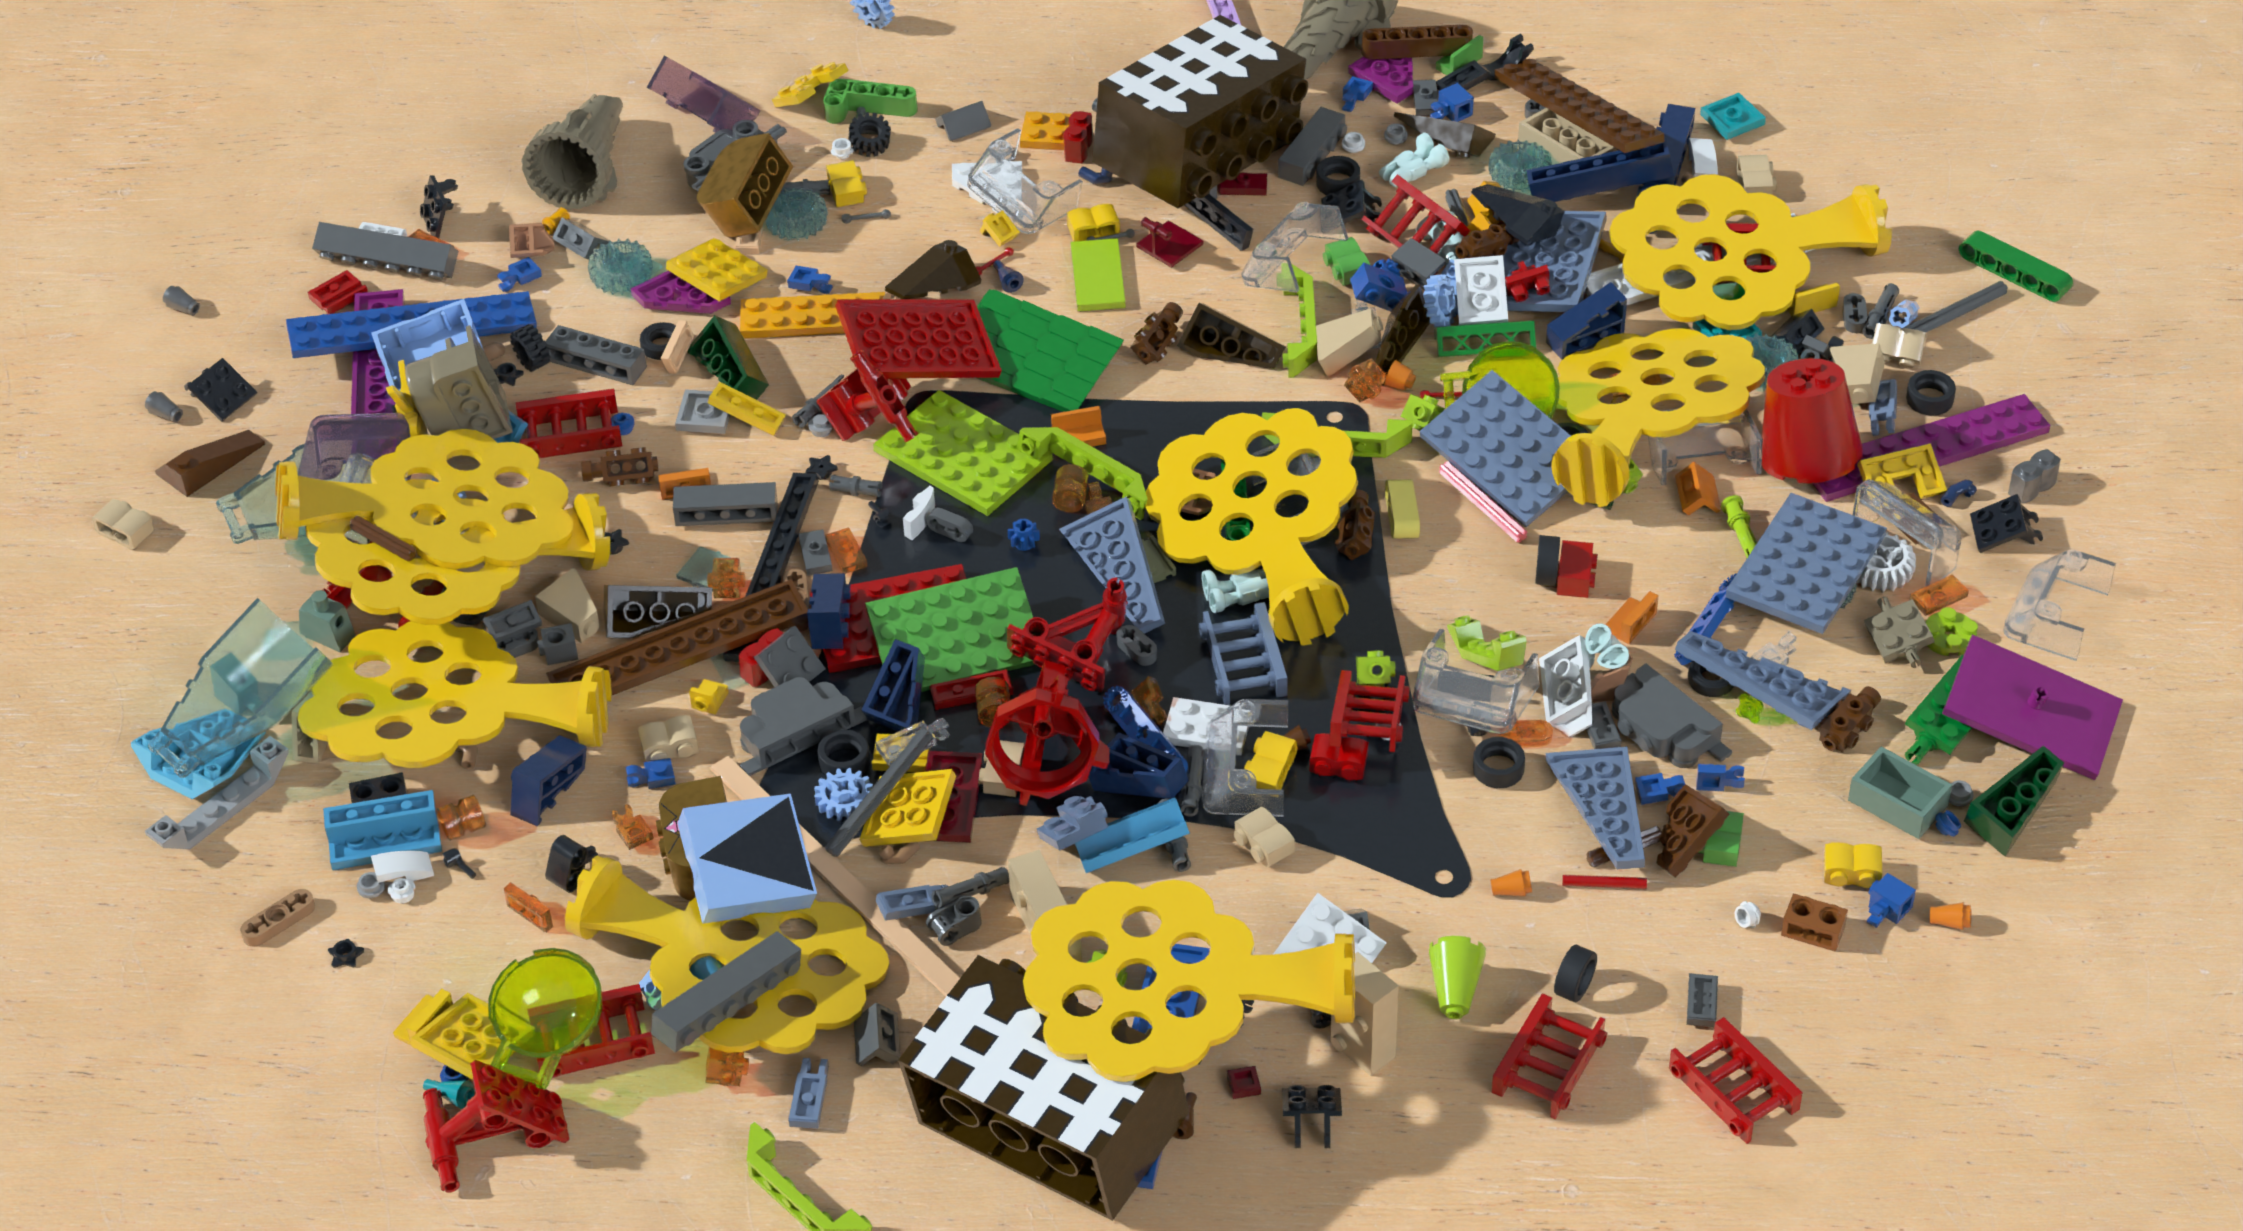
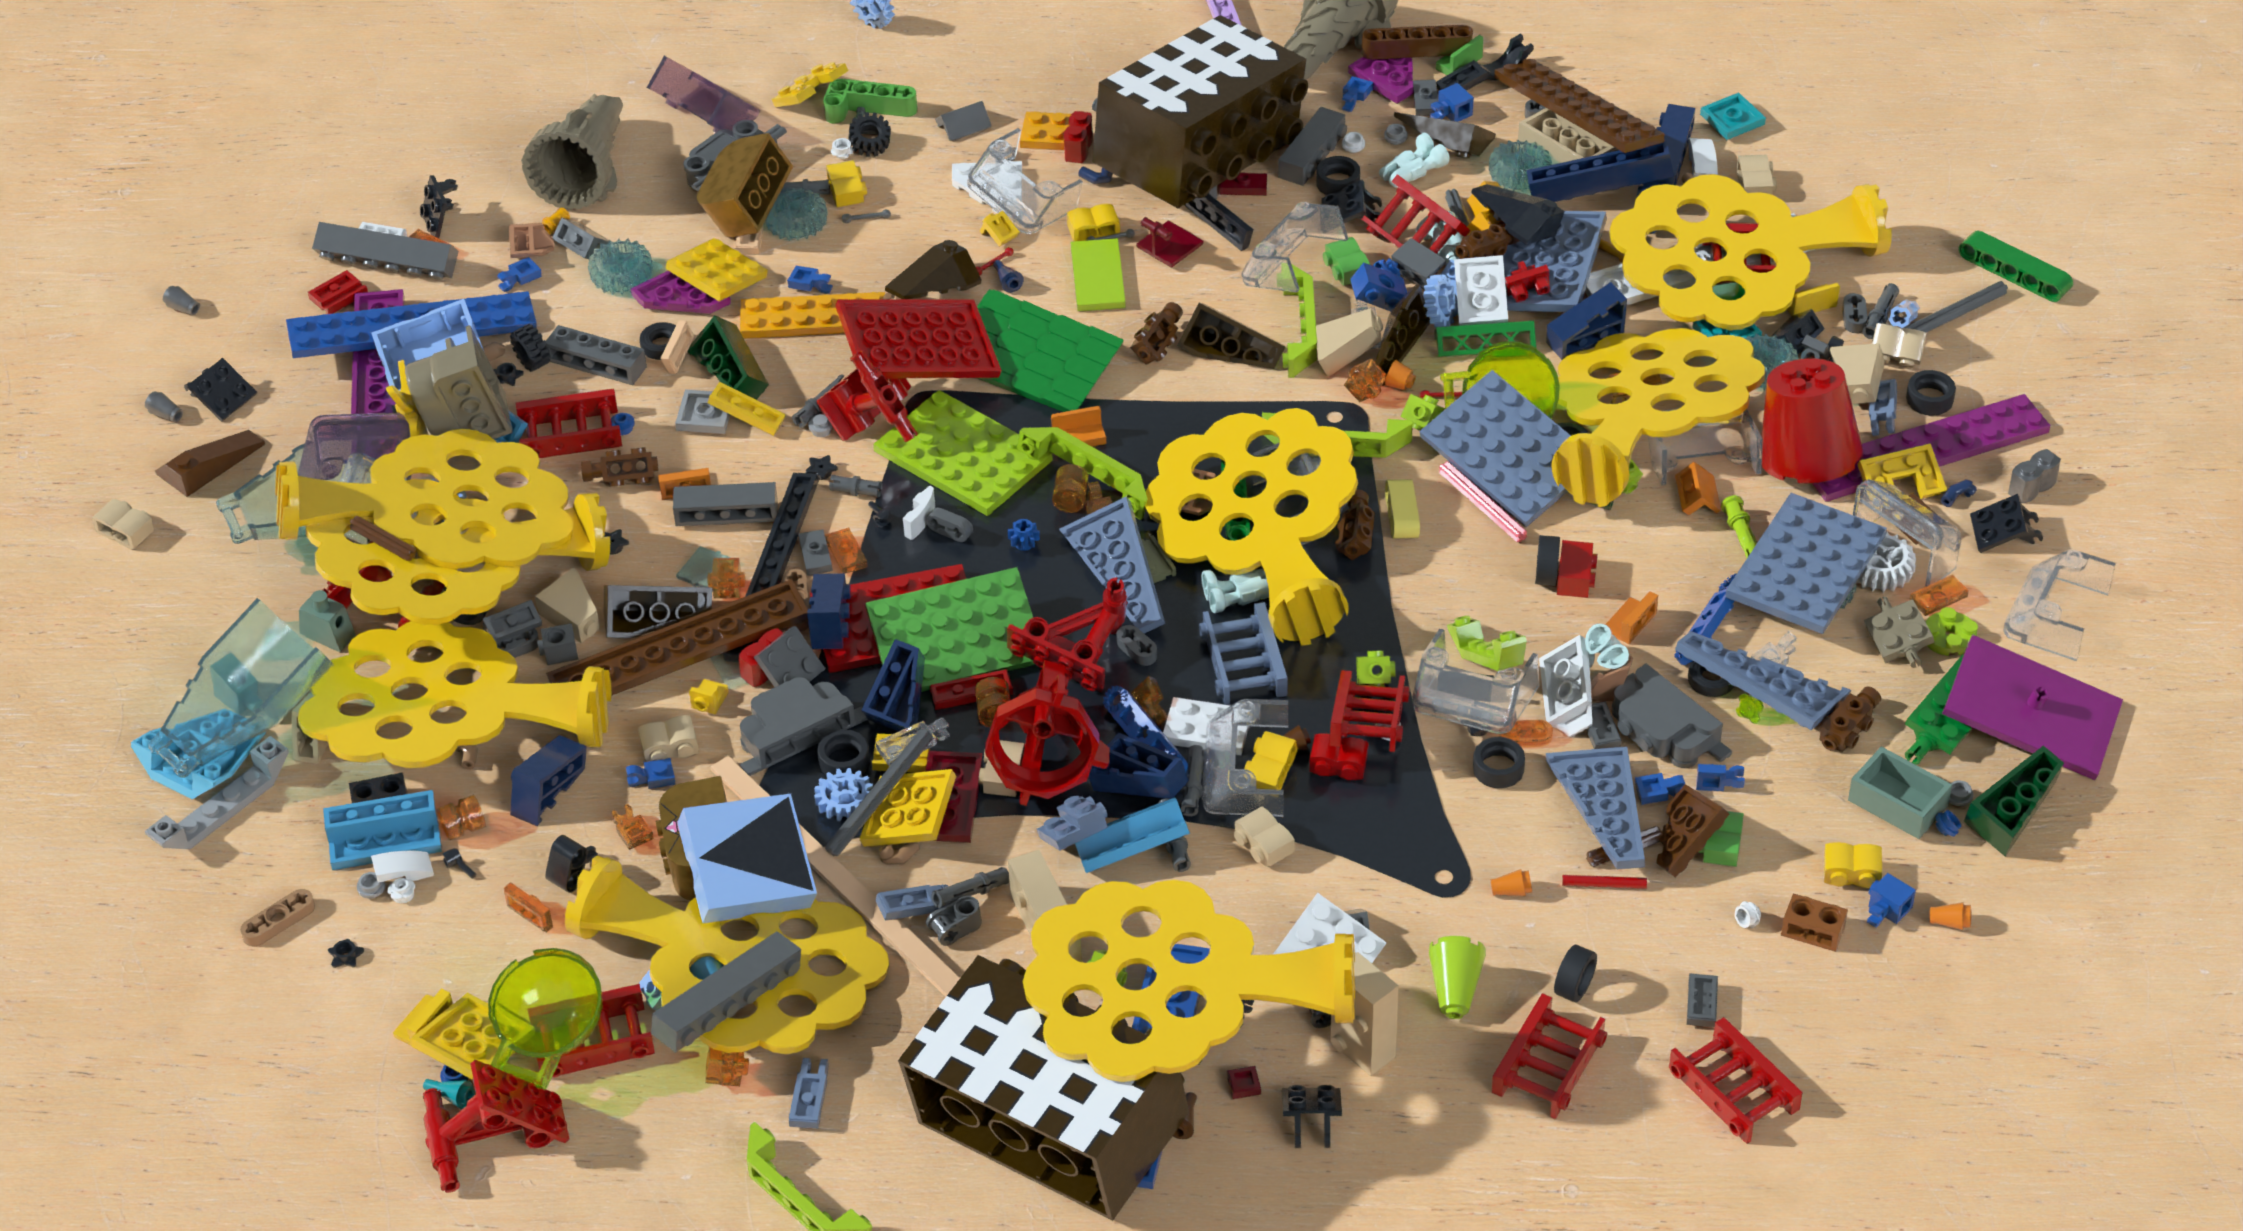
(877, 1035): dark grey panel -> none

